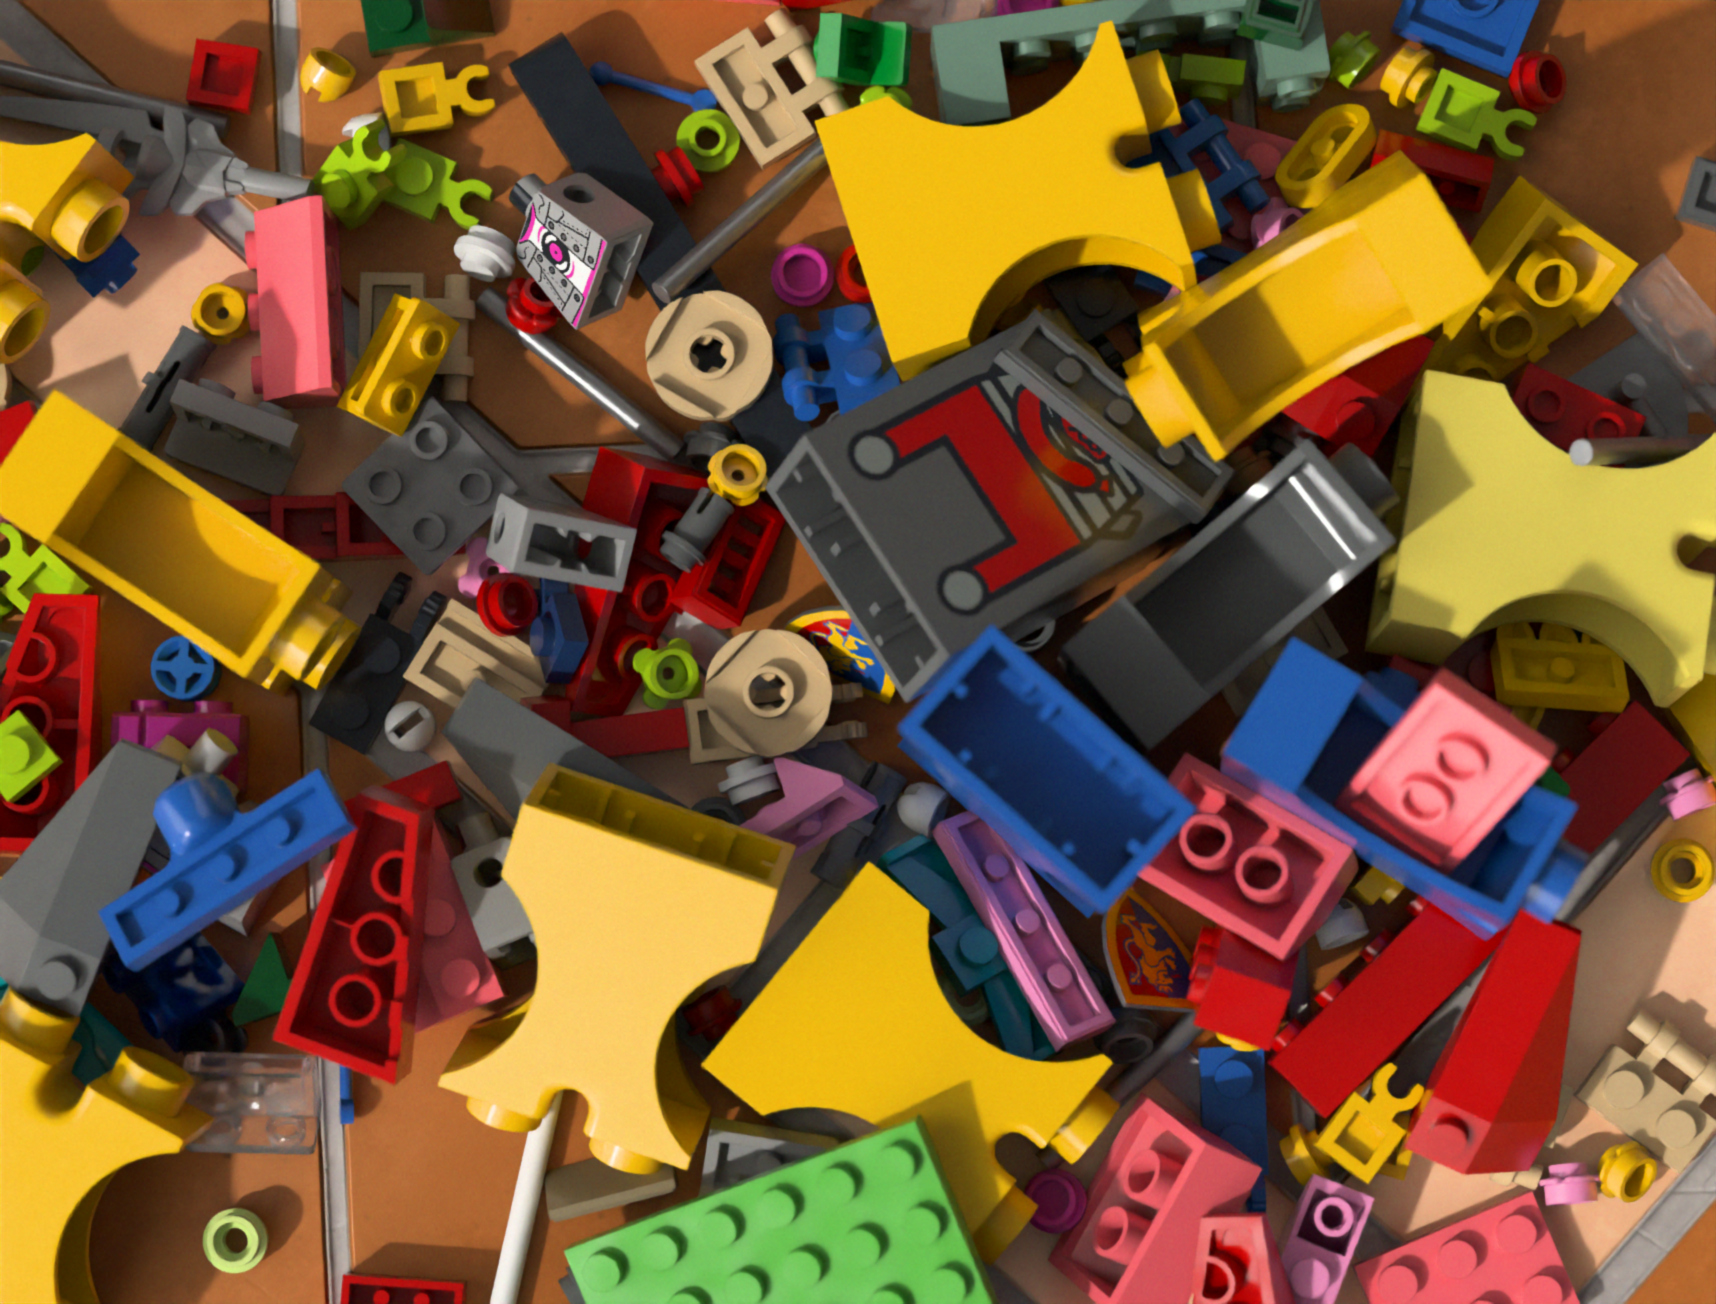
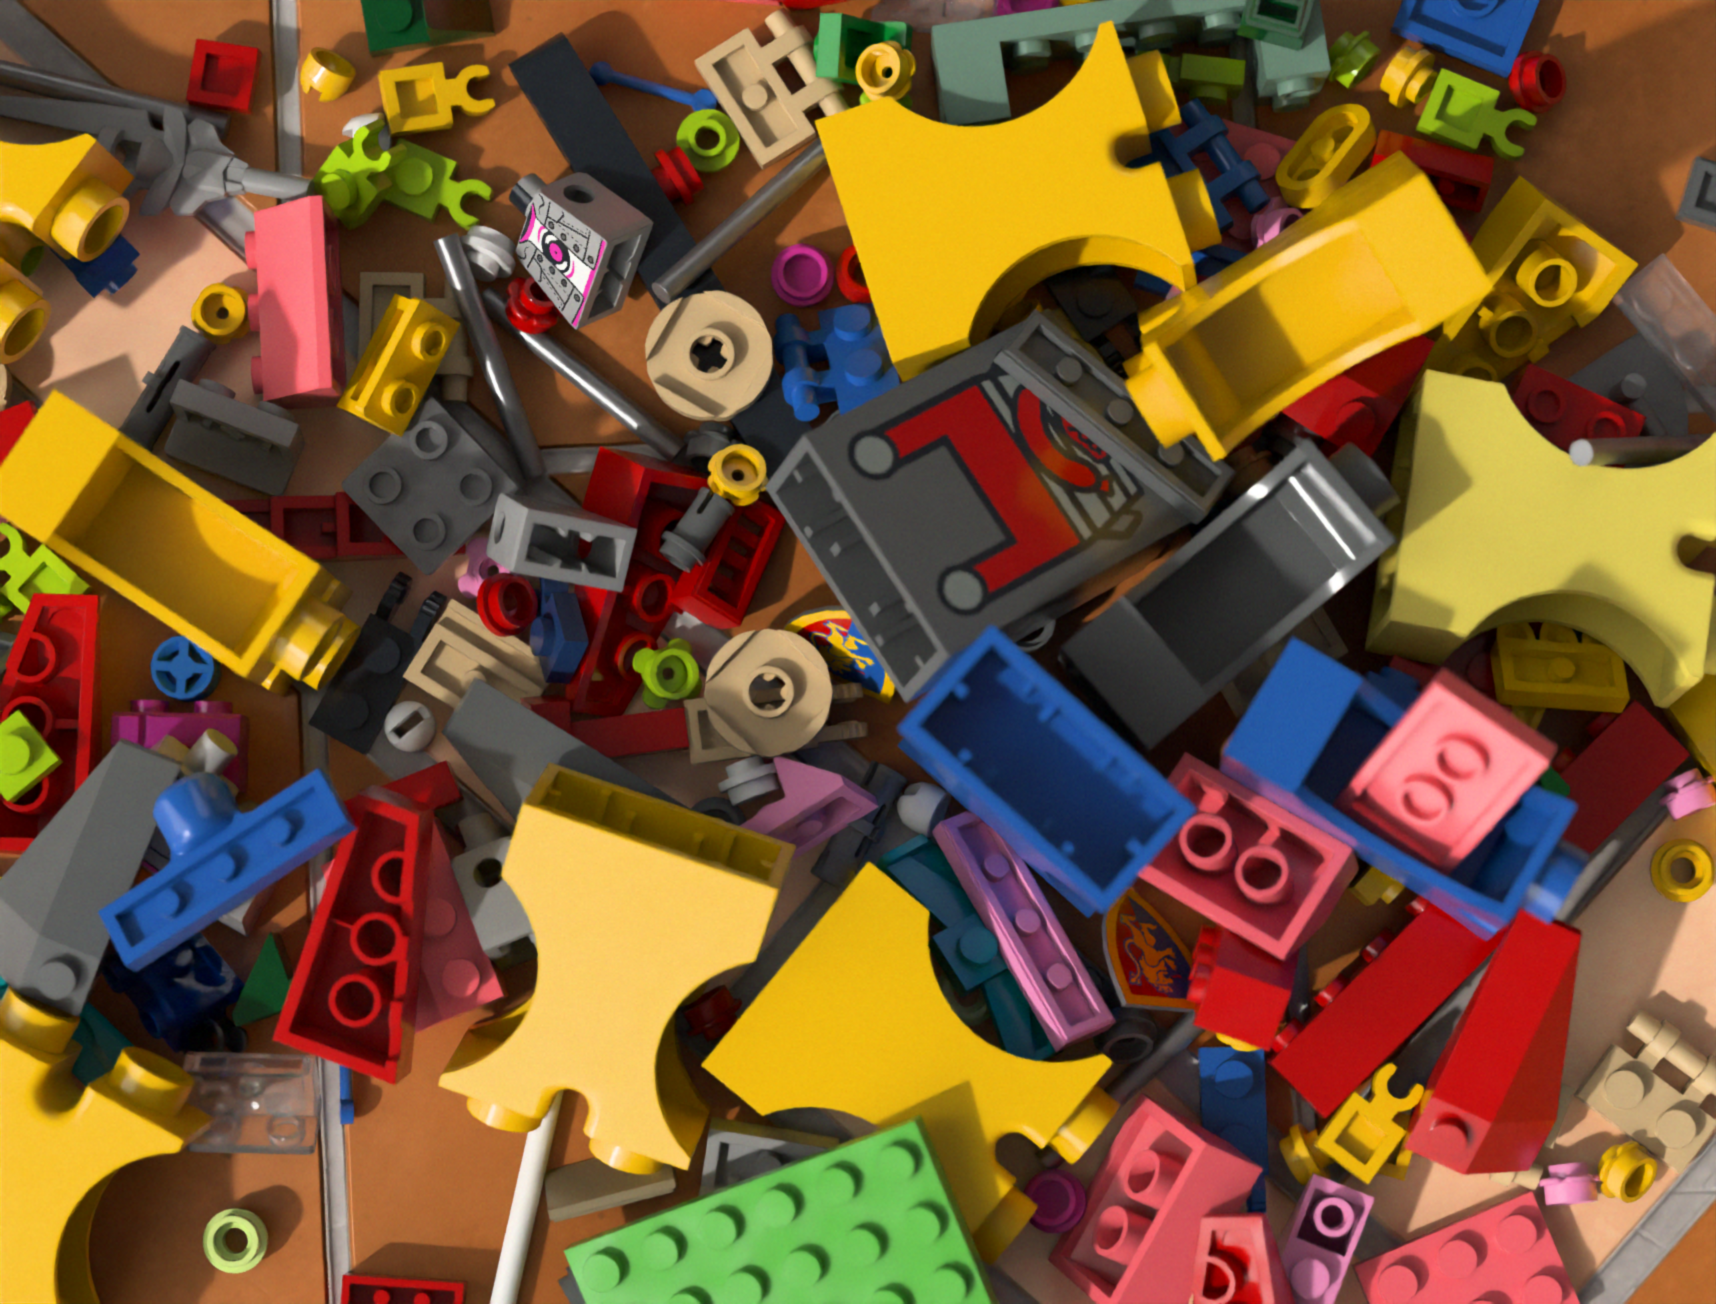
(490, 356): none -> flat silver bar
(873, 66): none -> yellow plate
(1342, 926): white hinge -> none

